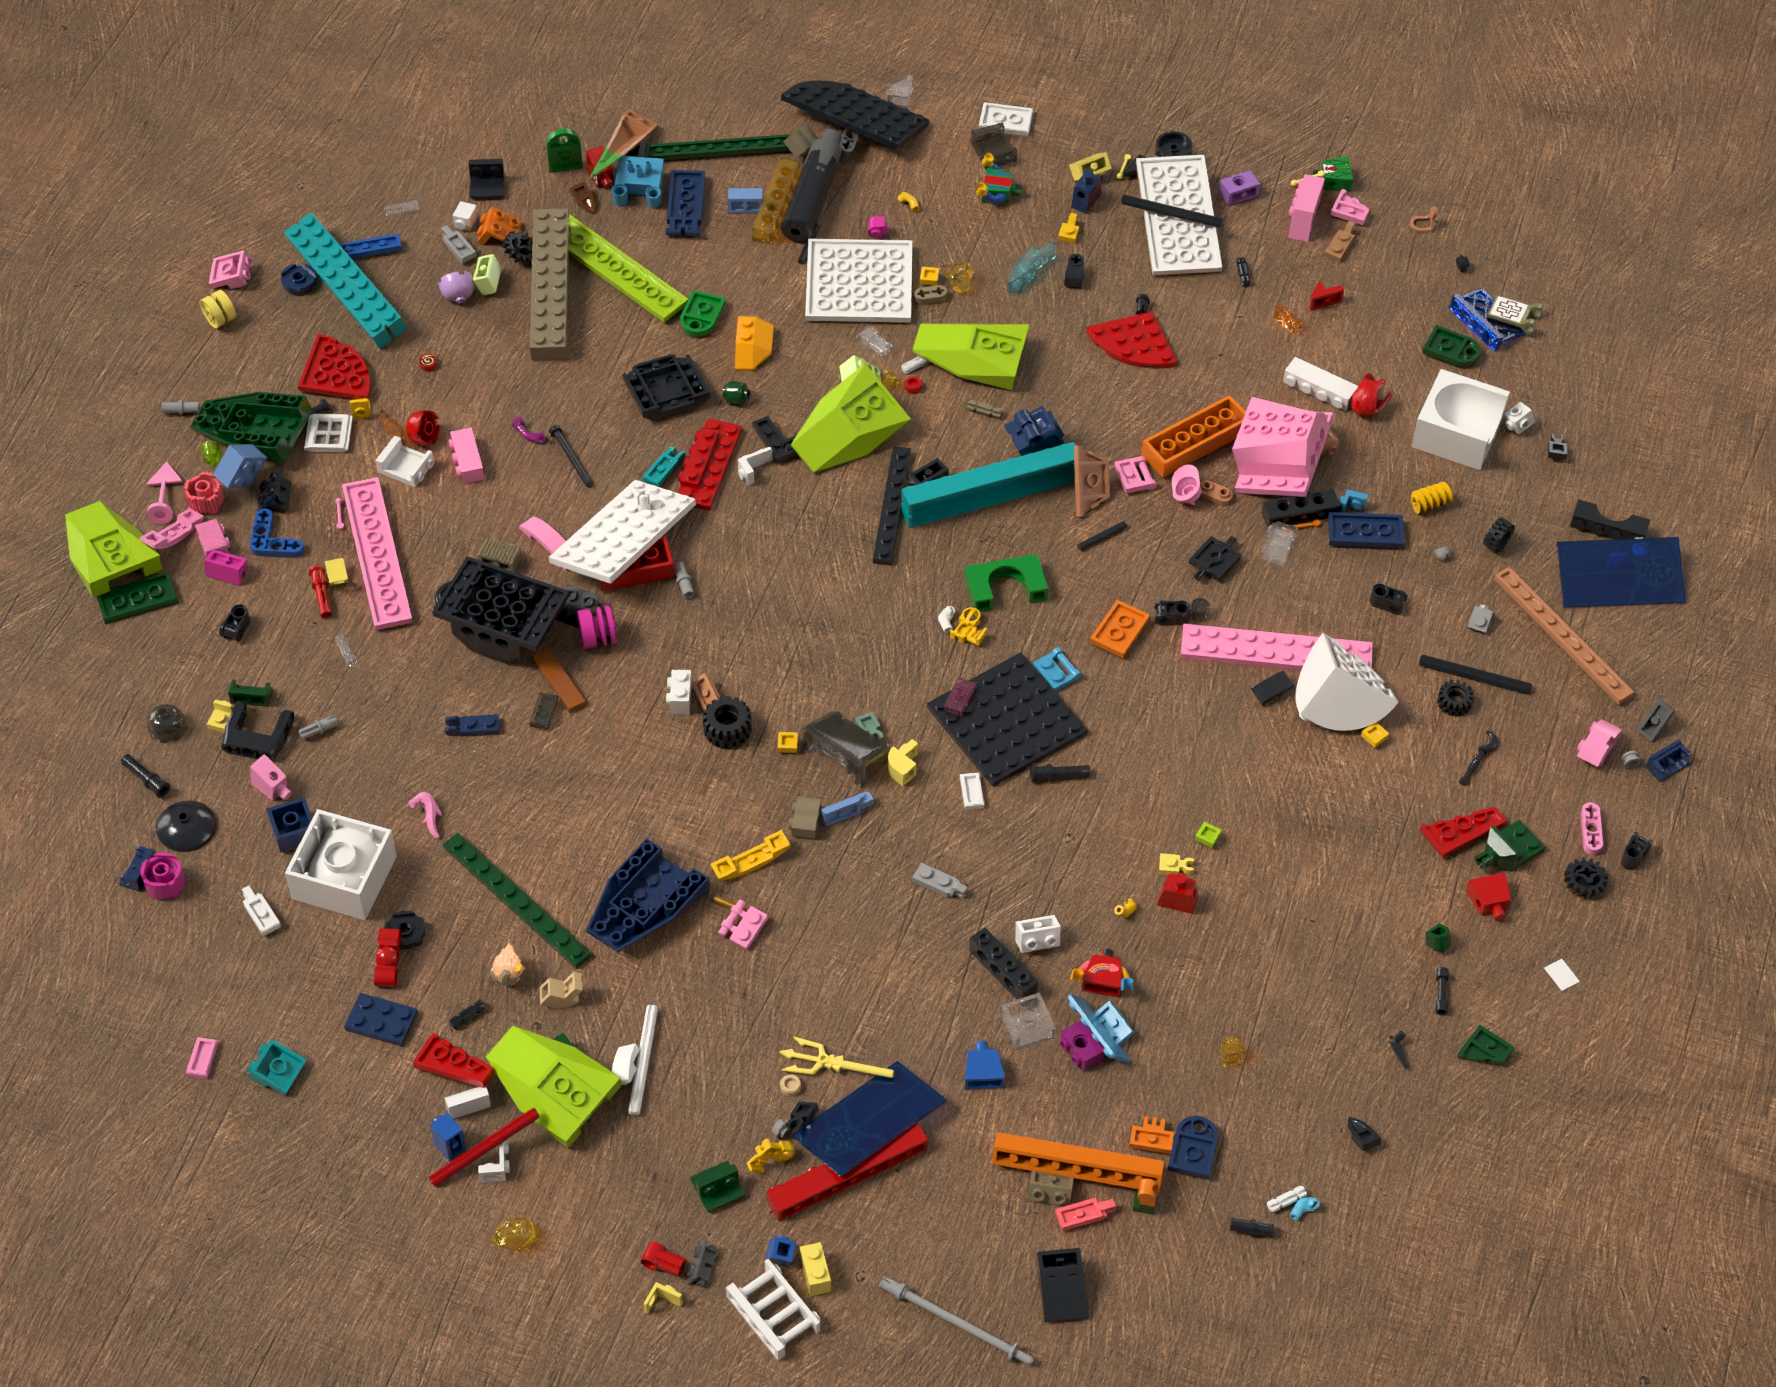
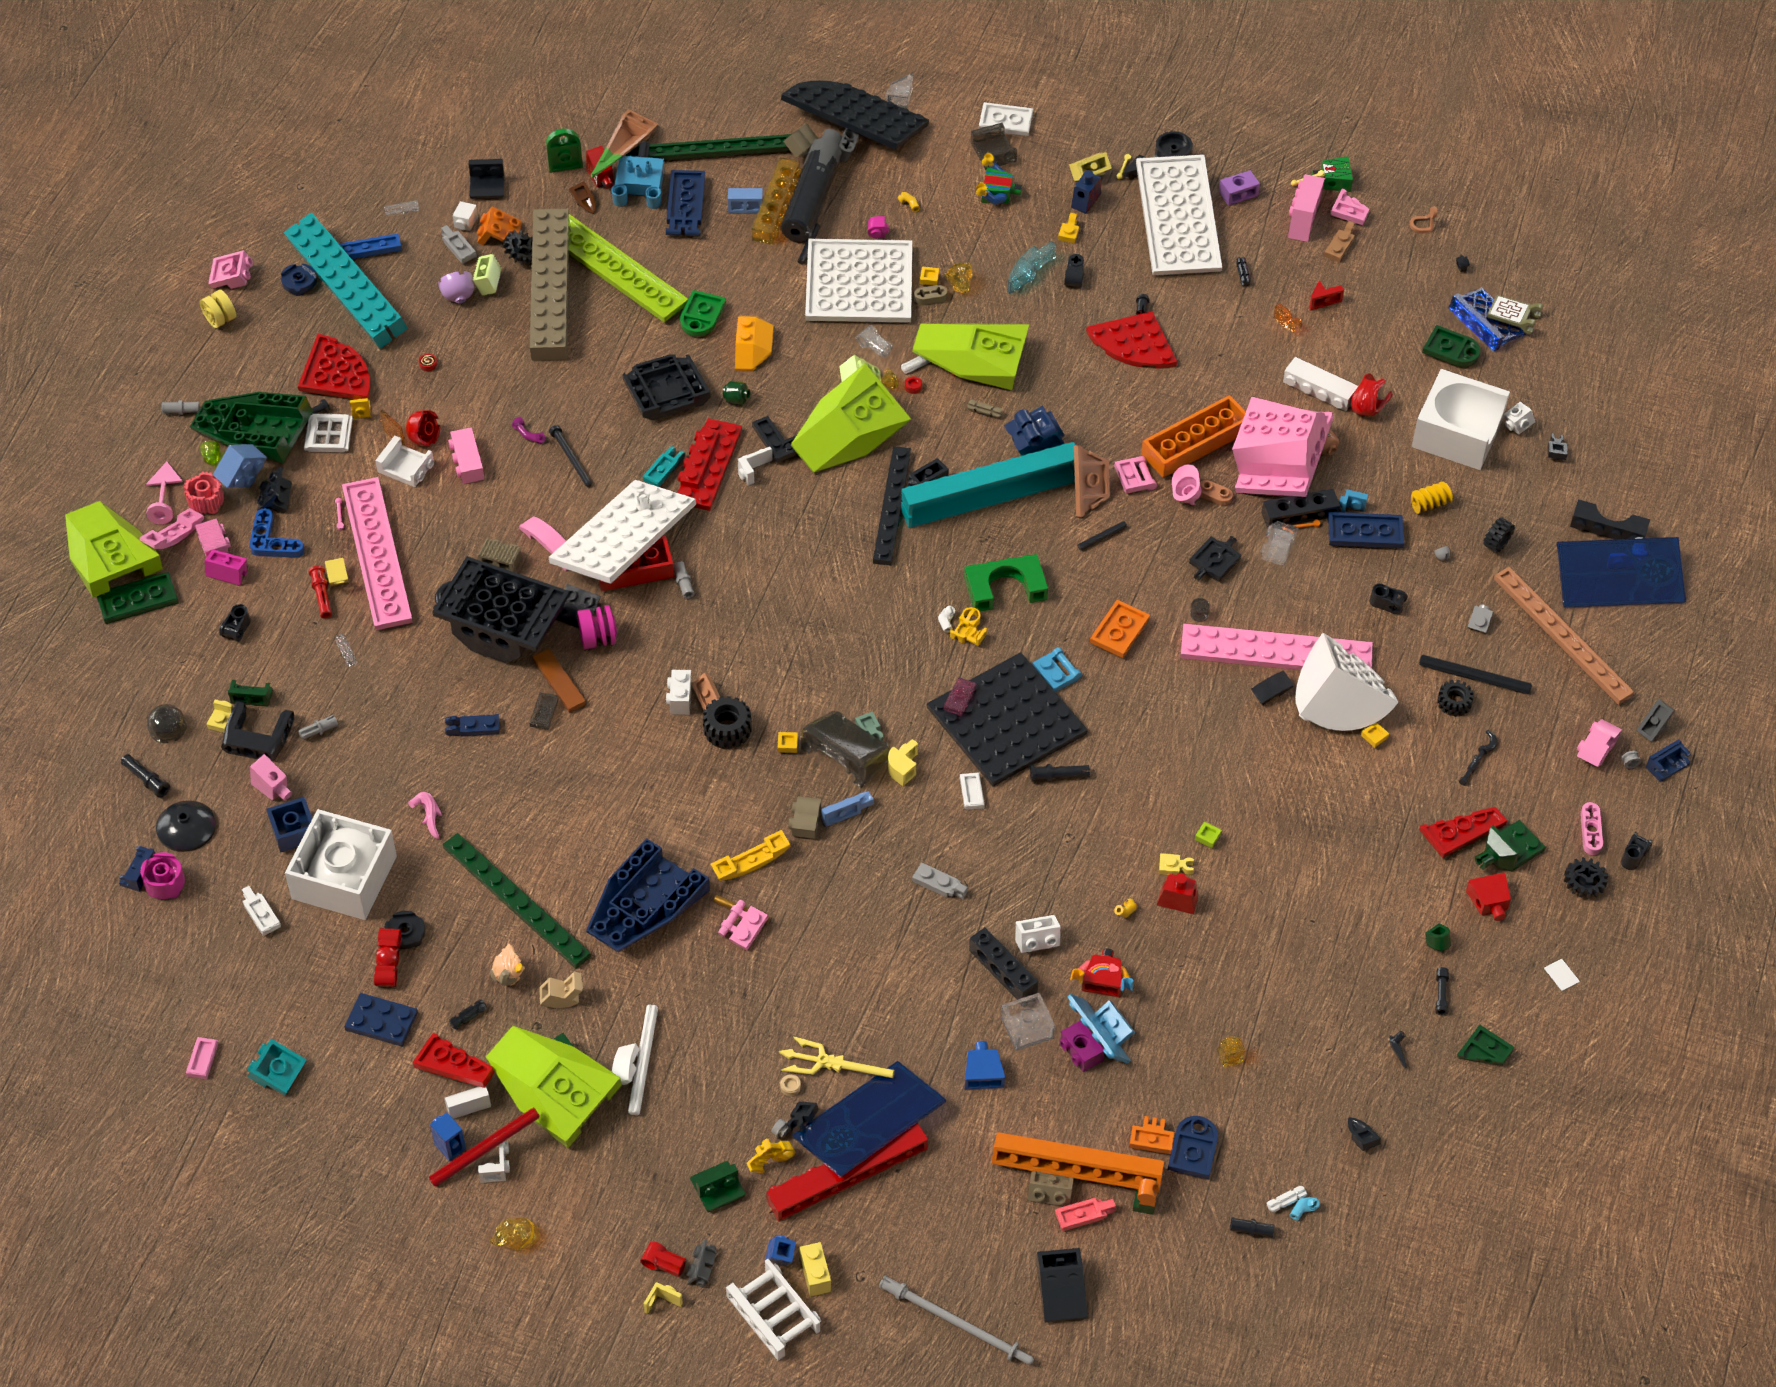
(1171, 211): black axle -> none
(1174, 612): black piece -> none

